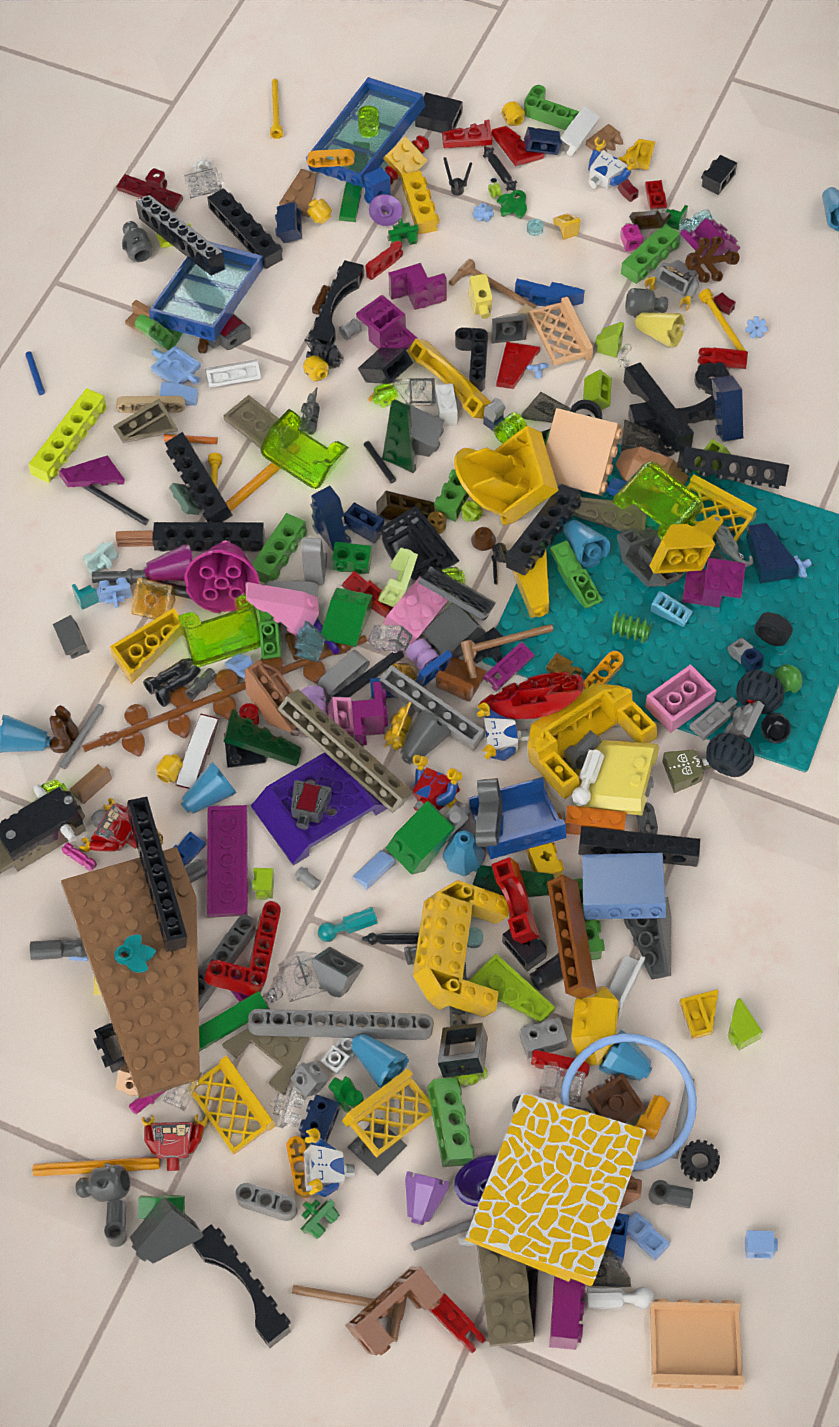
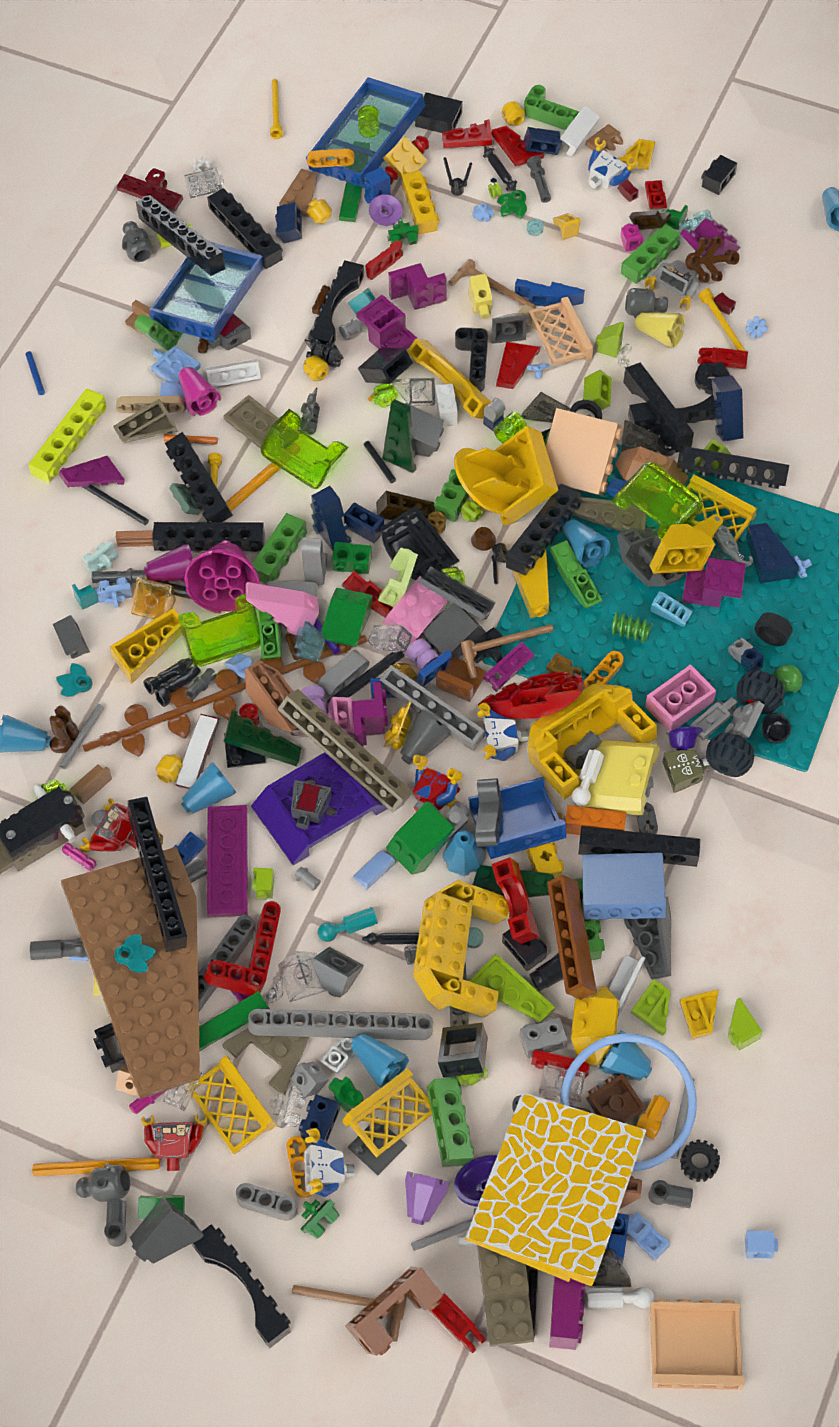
(72, 682): none -> teal plate
(198, 393): none -> dark pink cone
(361, 300): none -> teal panel
(537, 174): none -> dark grey pin
(653, 1007): none -> lime wing
(684, 737): none -> dark purple piece

